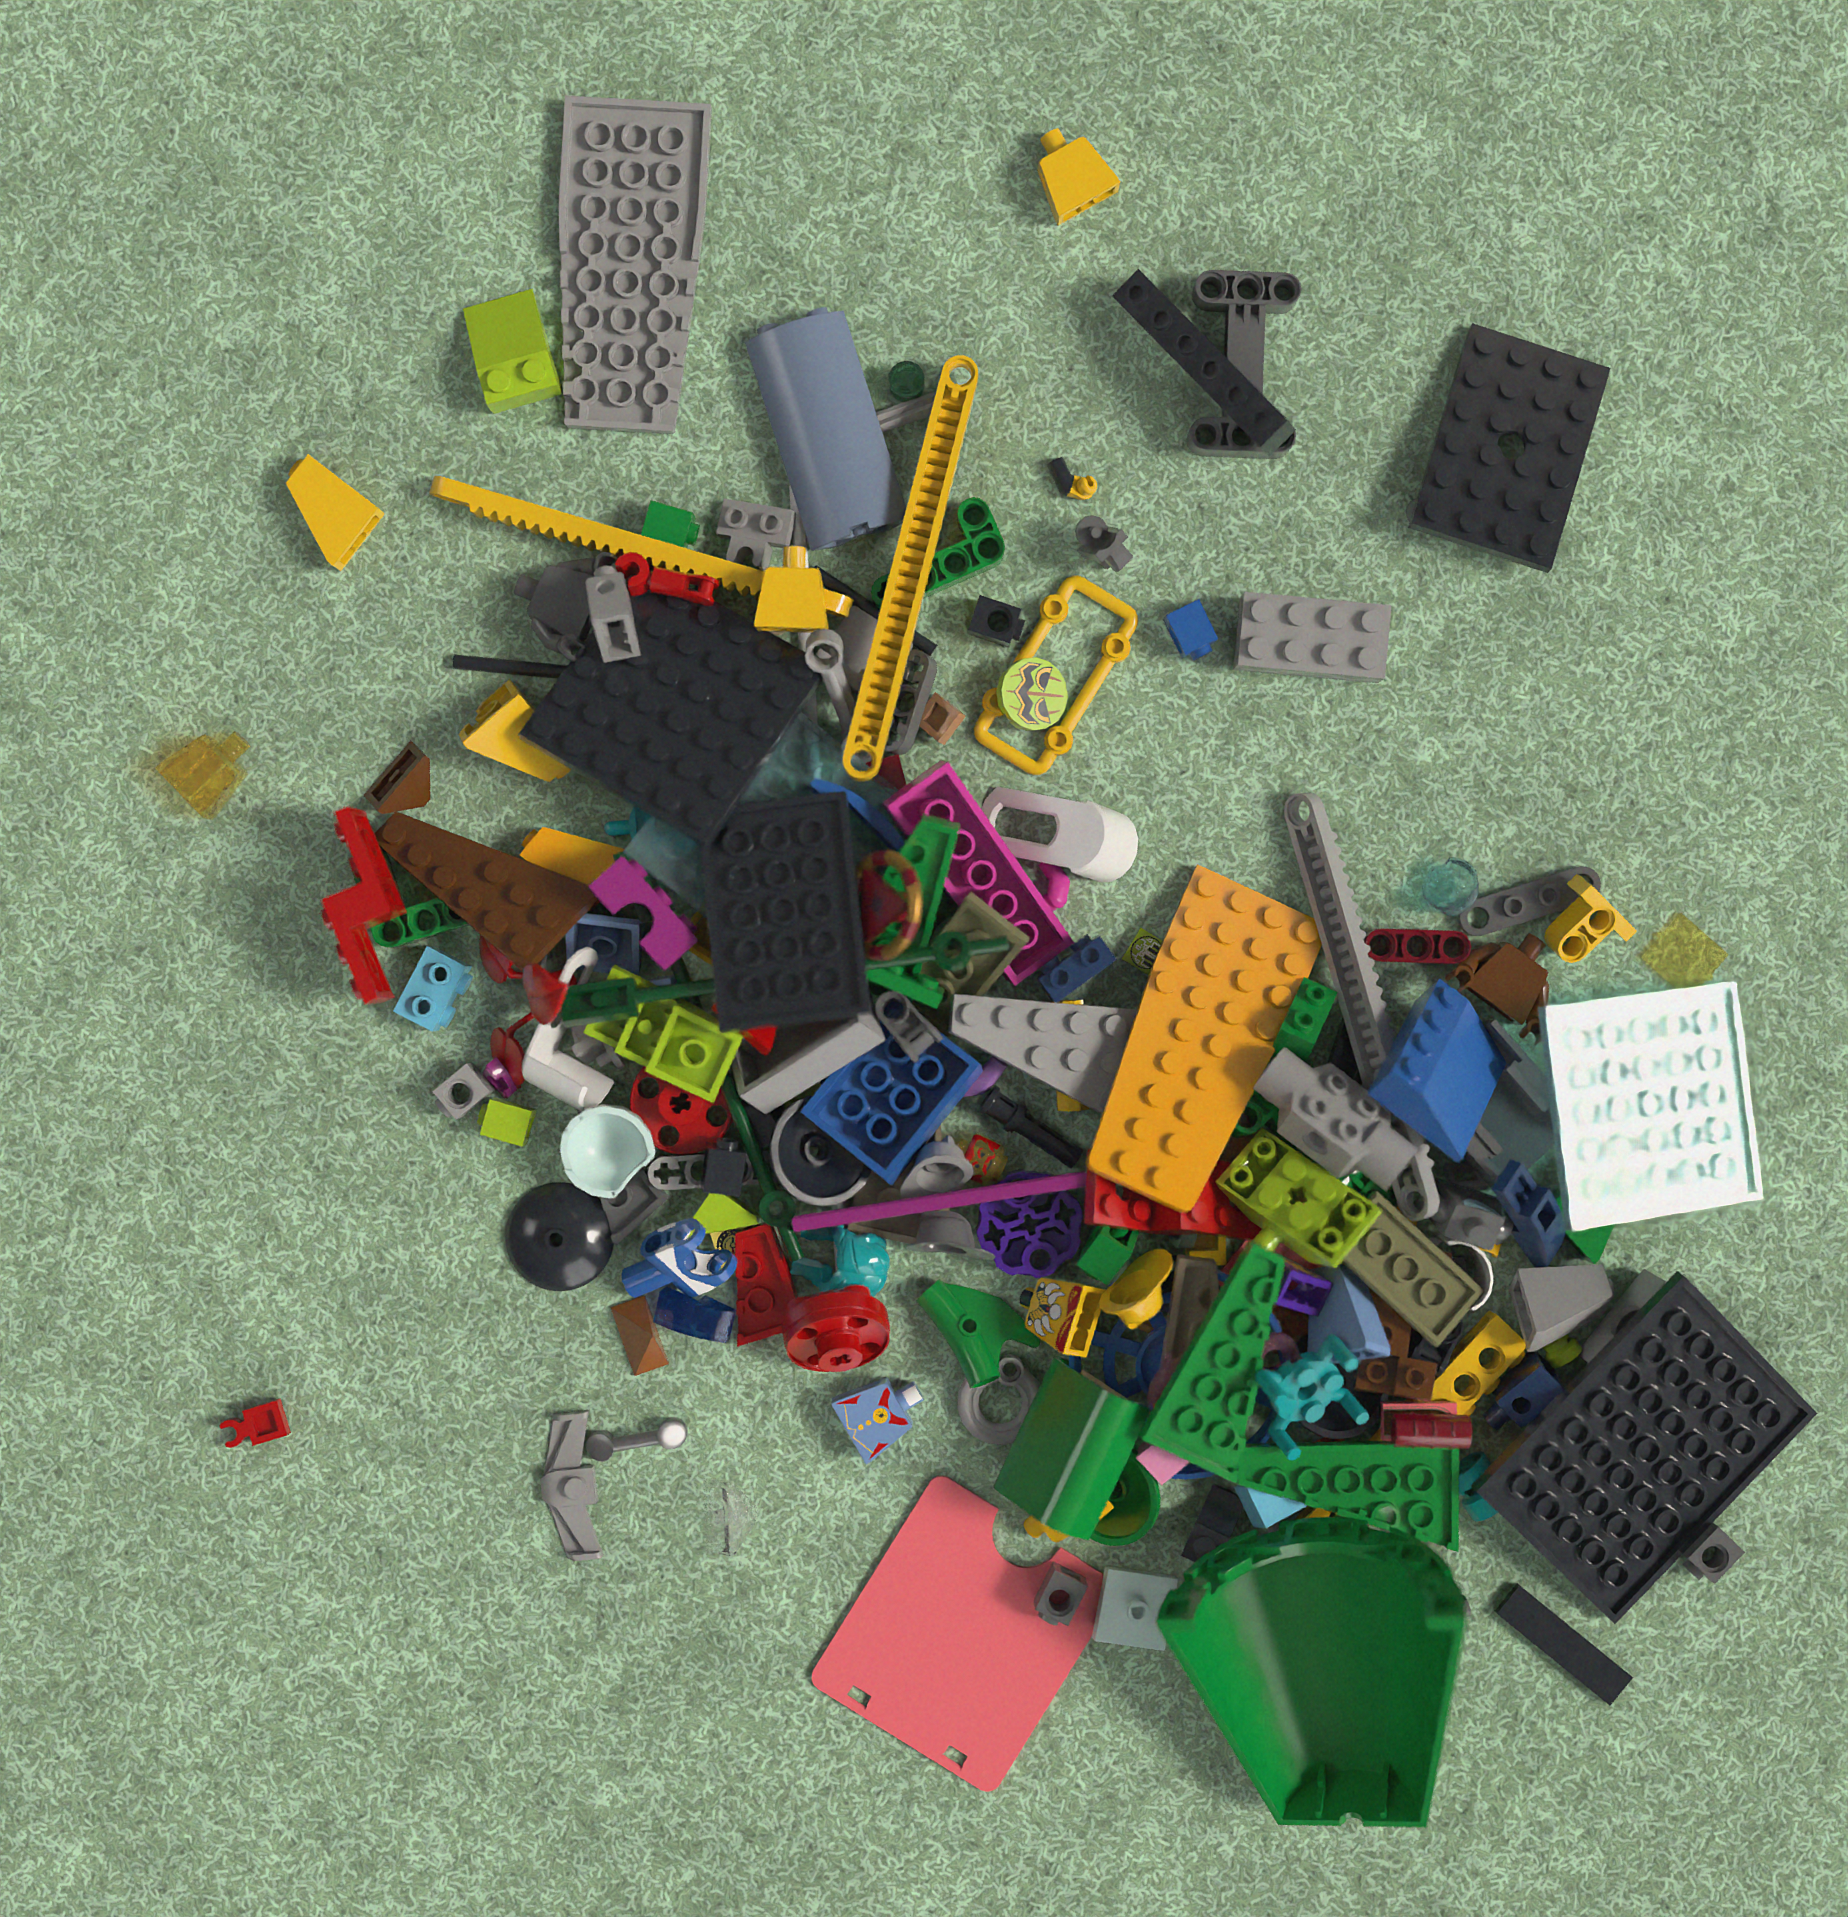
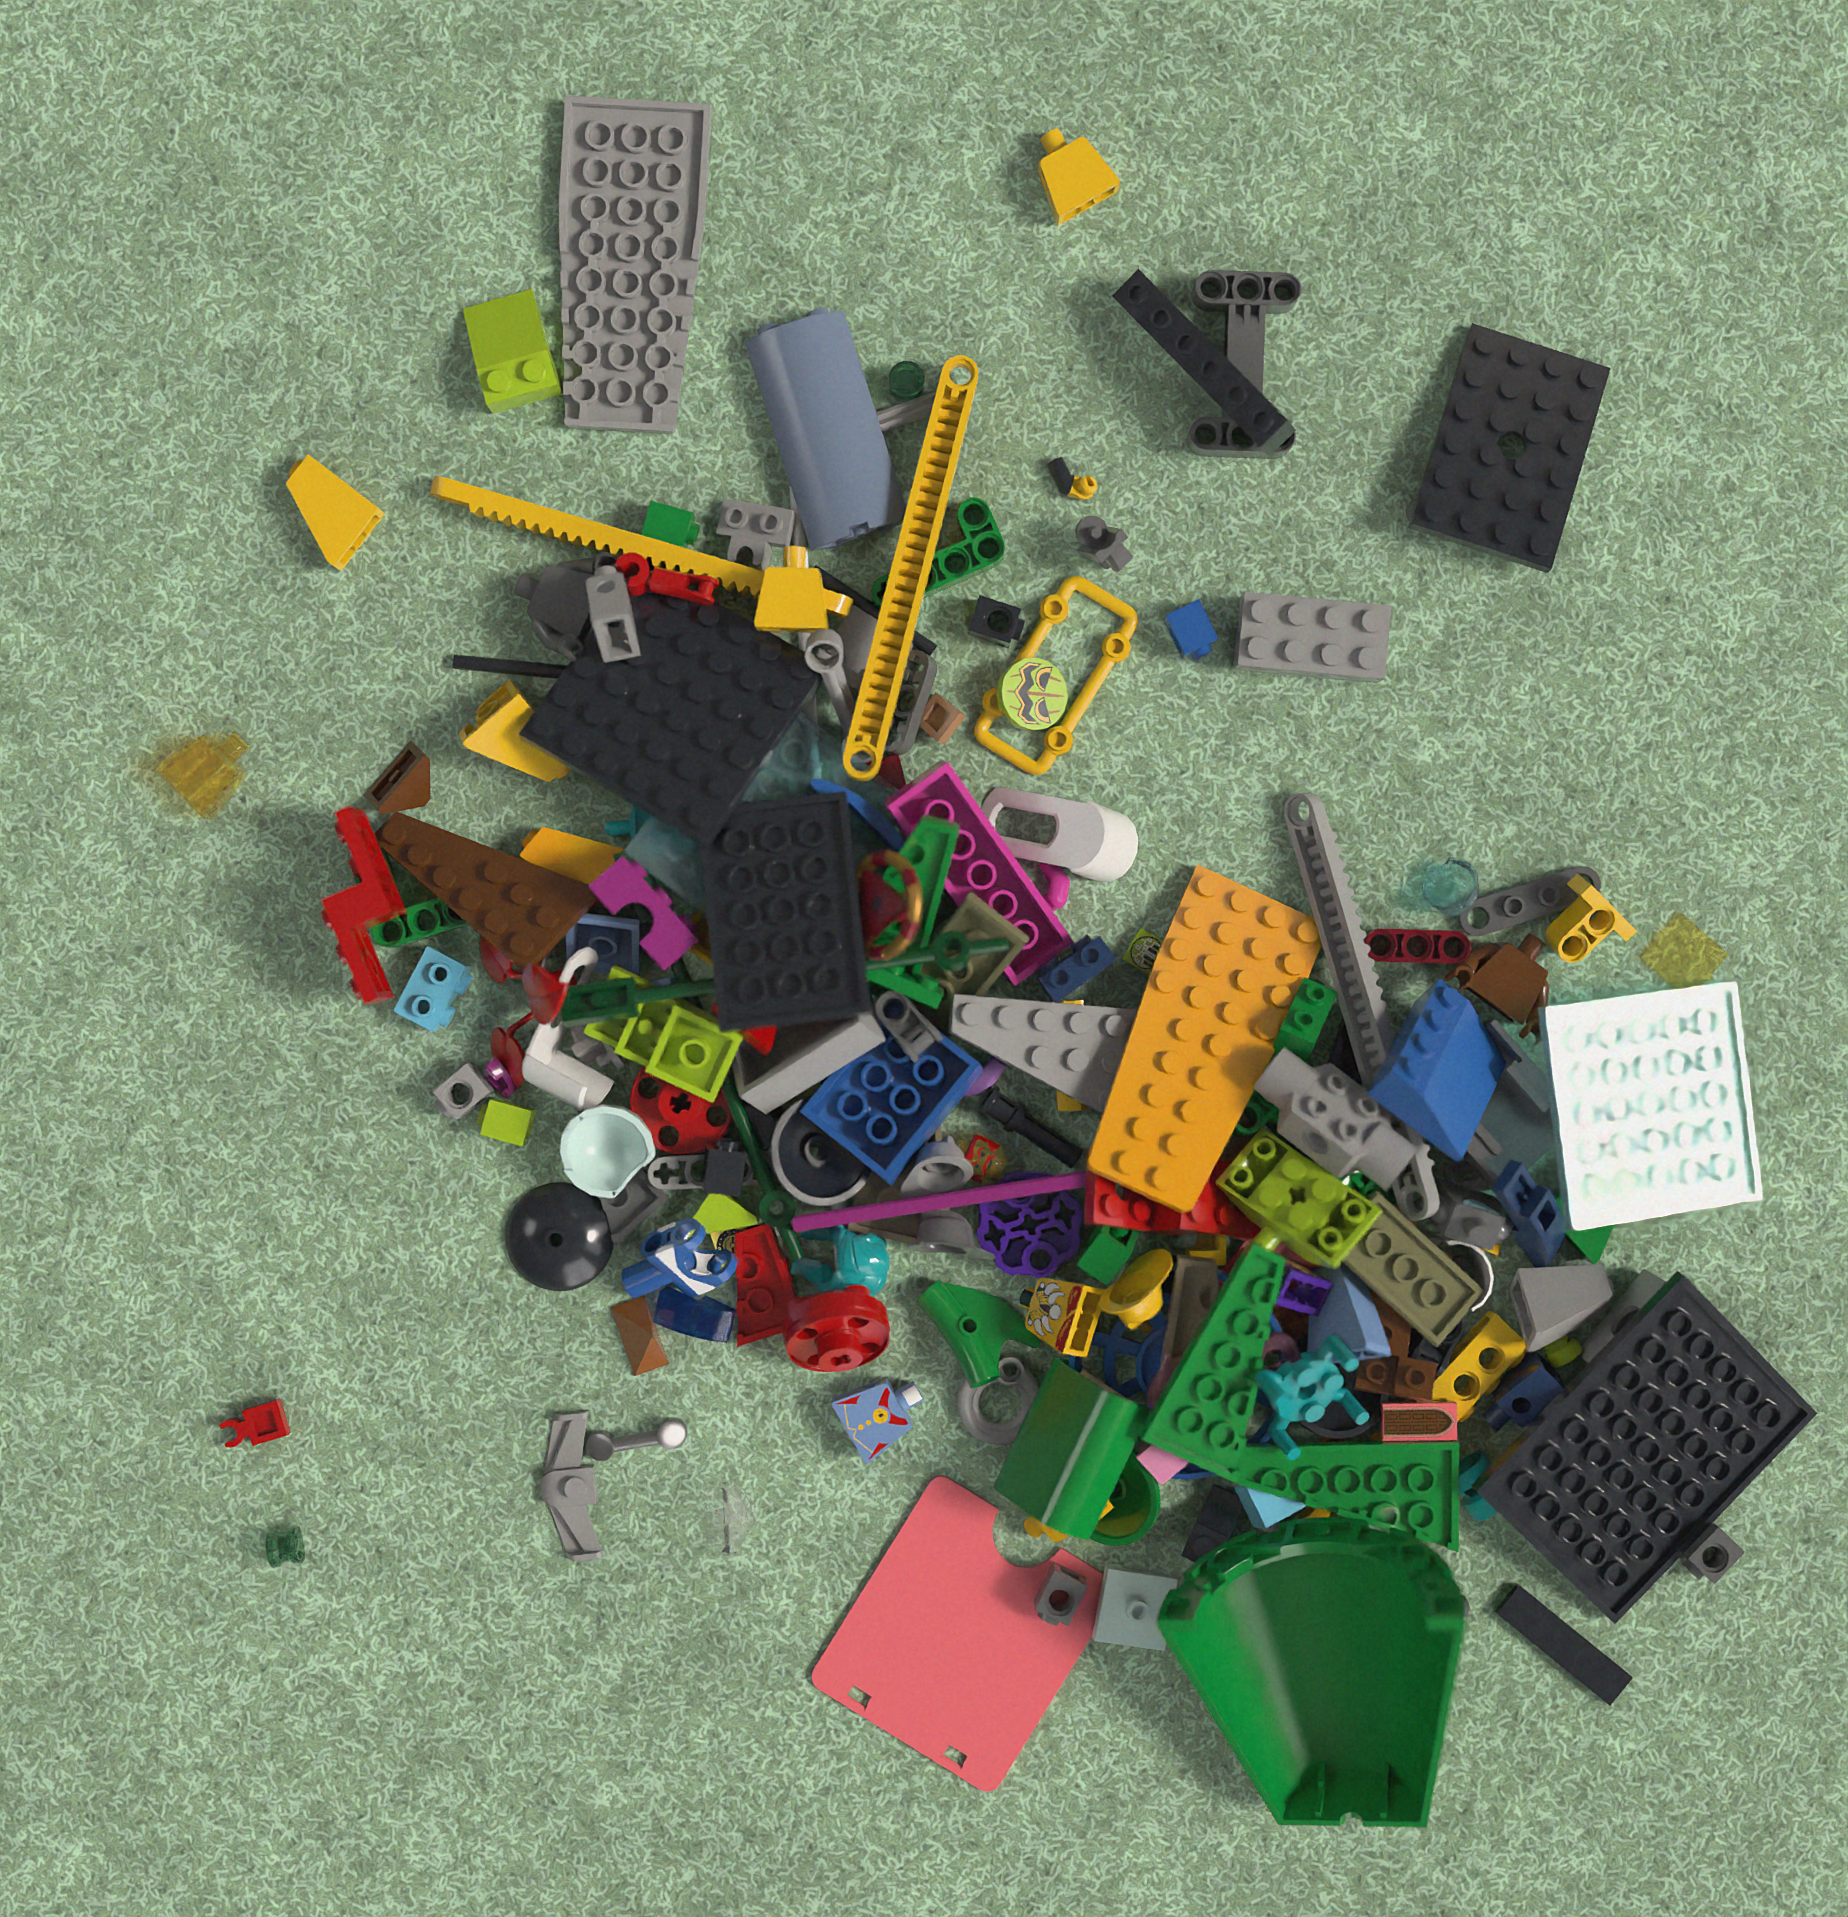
(285, 1547): none -> clear green wheel
(1431, 1430): dark red axle -> none

